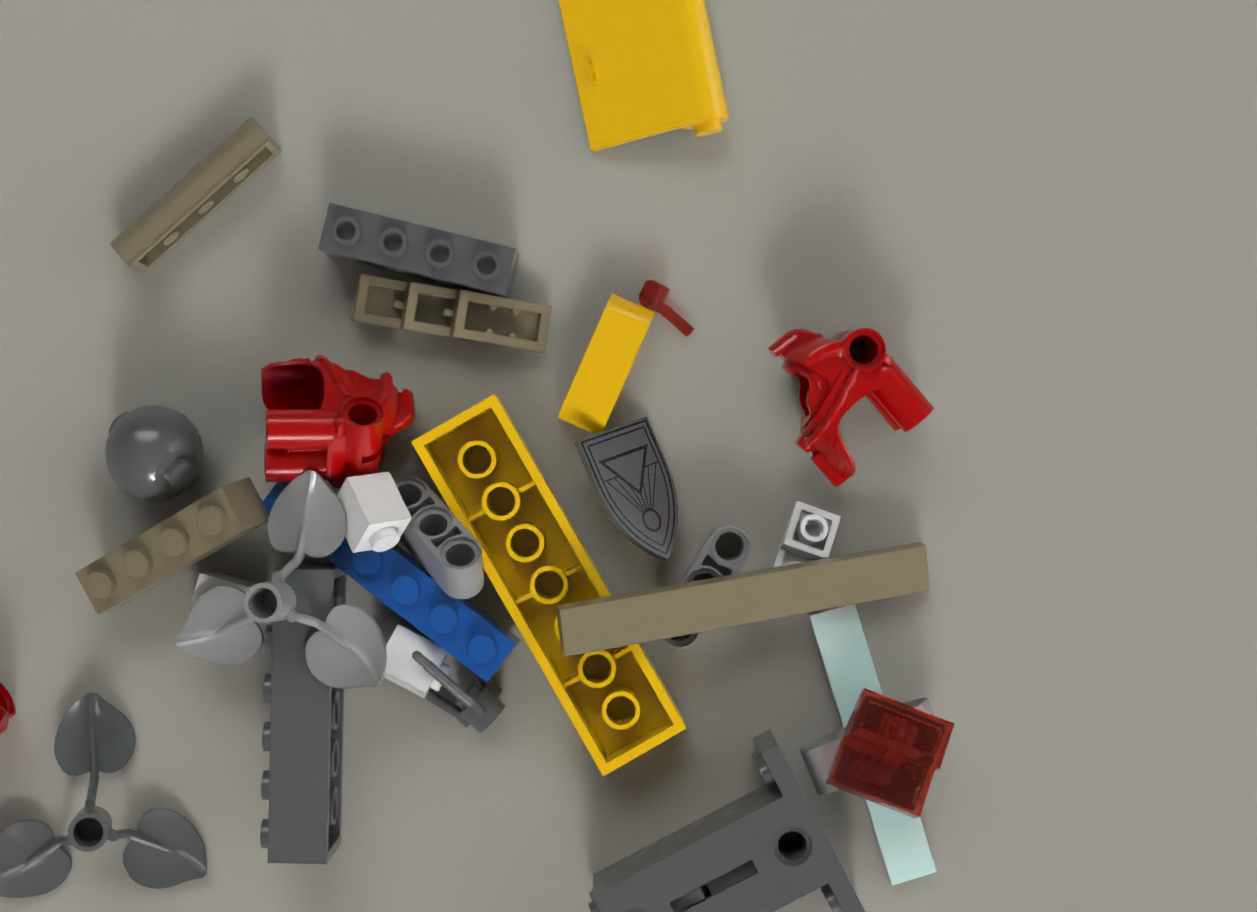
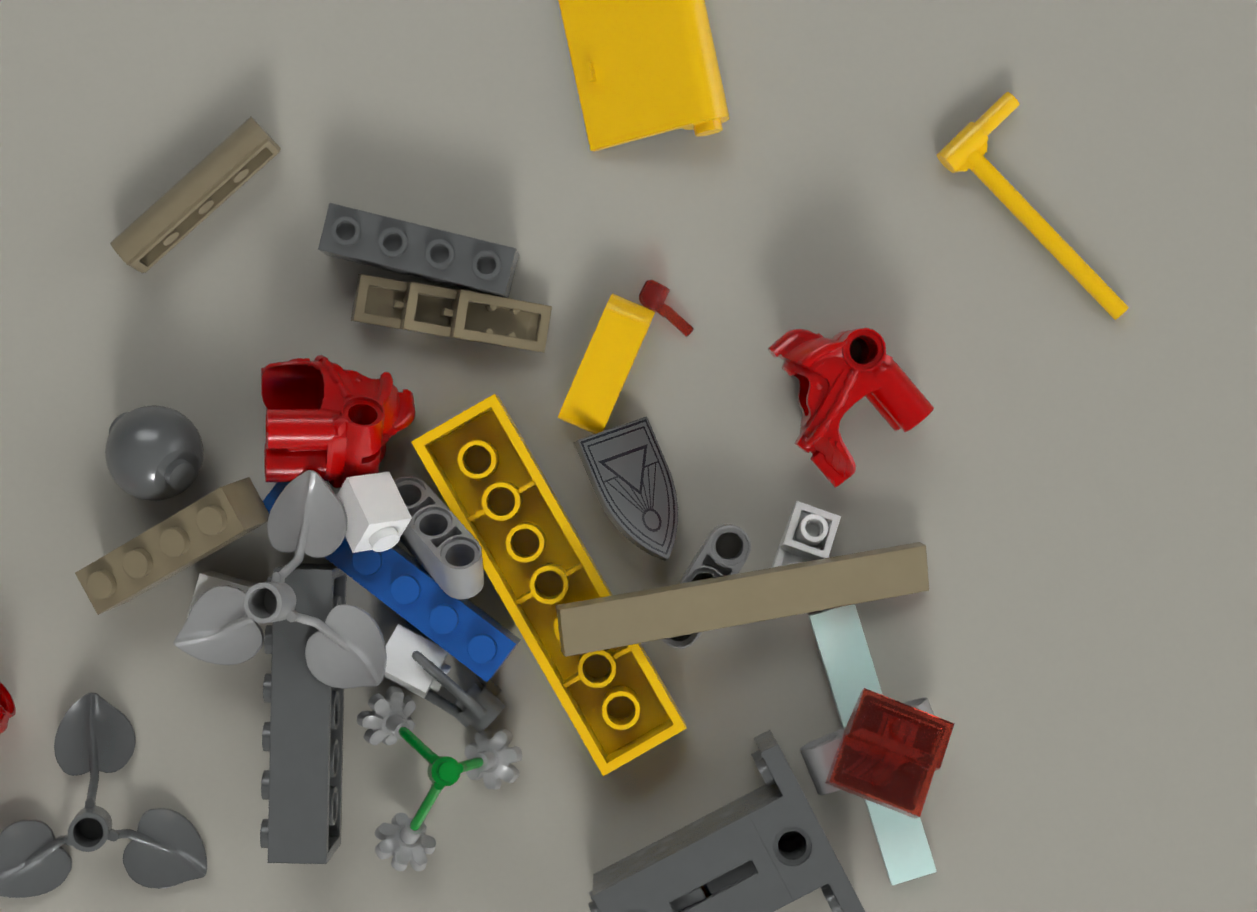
(487, 759): none -> light grey plant
(968, 151): none -> yellow bar

